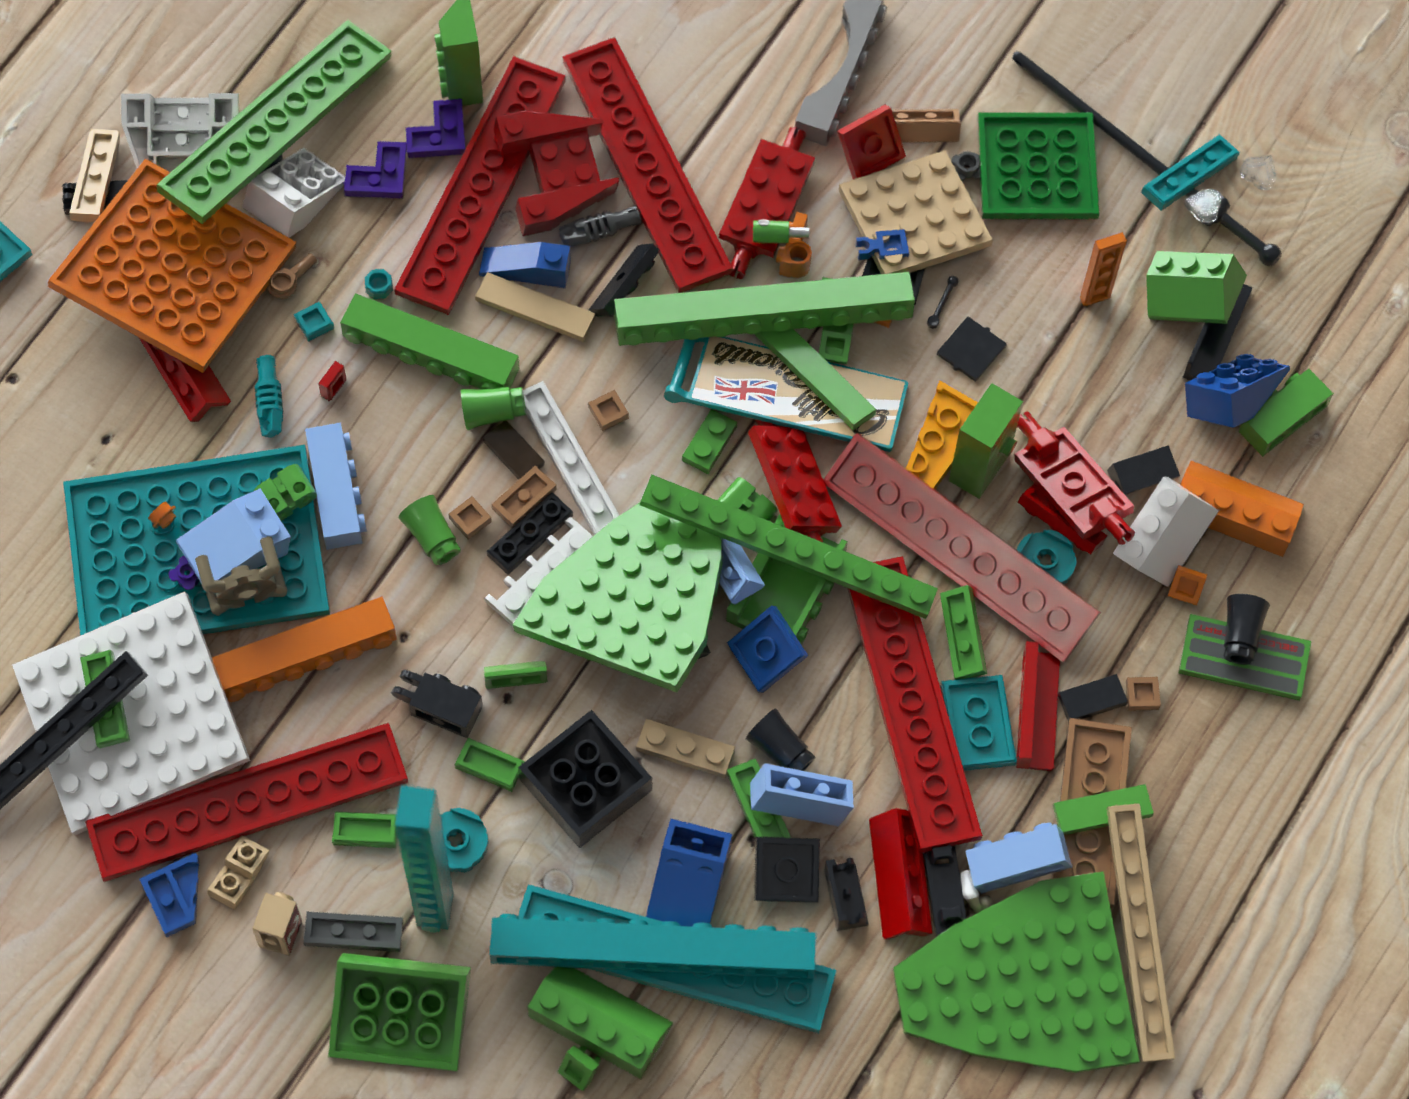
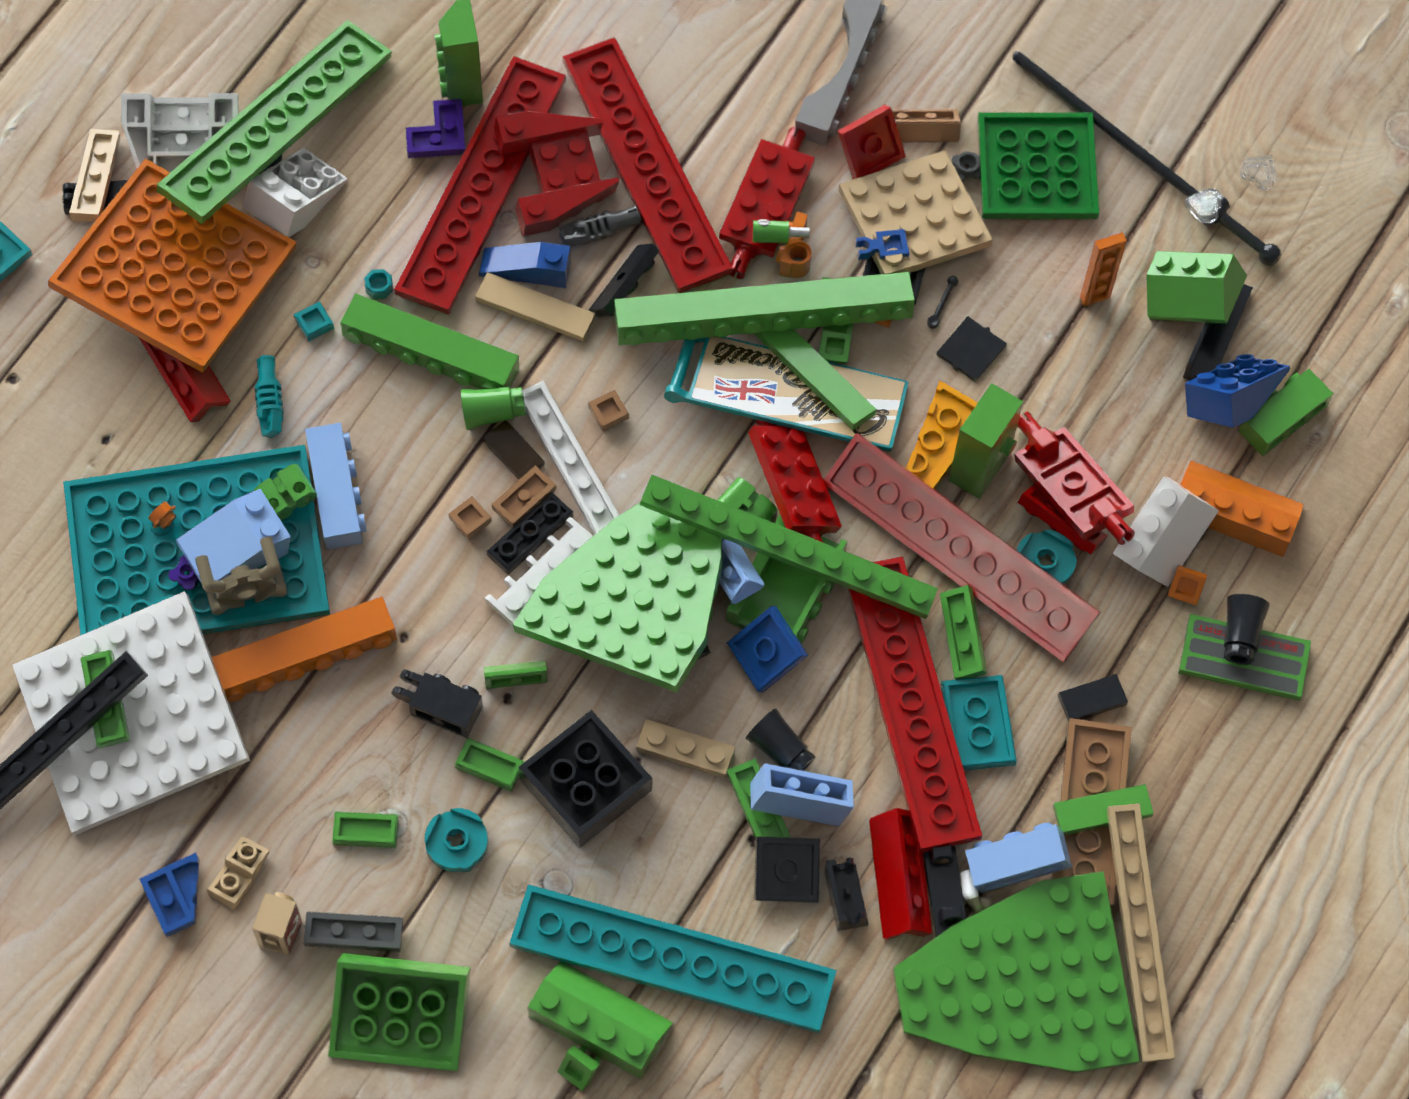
(246, 802): red plate -> none
(283, 281): medium nougat plate -> none
(332, 381): red tile -> none
(383, 179): dark purple plate -> none
(424, 857): teal brick -> none
(430, 529): bright green plant -> none
(653, 947): teal brick -> none
(689, 874): blue slope -> none
(709, 441): bright green plate -> none
(1037, 709): red panel -> none
(1143, 470): black hinge -> none
(1143, 693): medium nougat plate -> none
(1190, 172): teal tile -> none

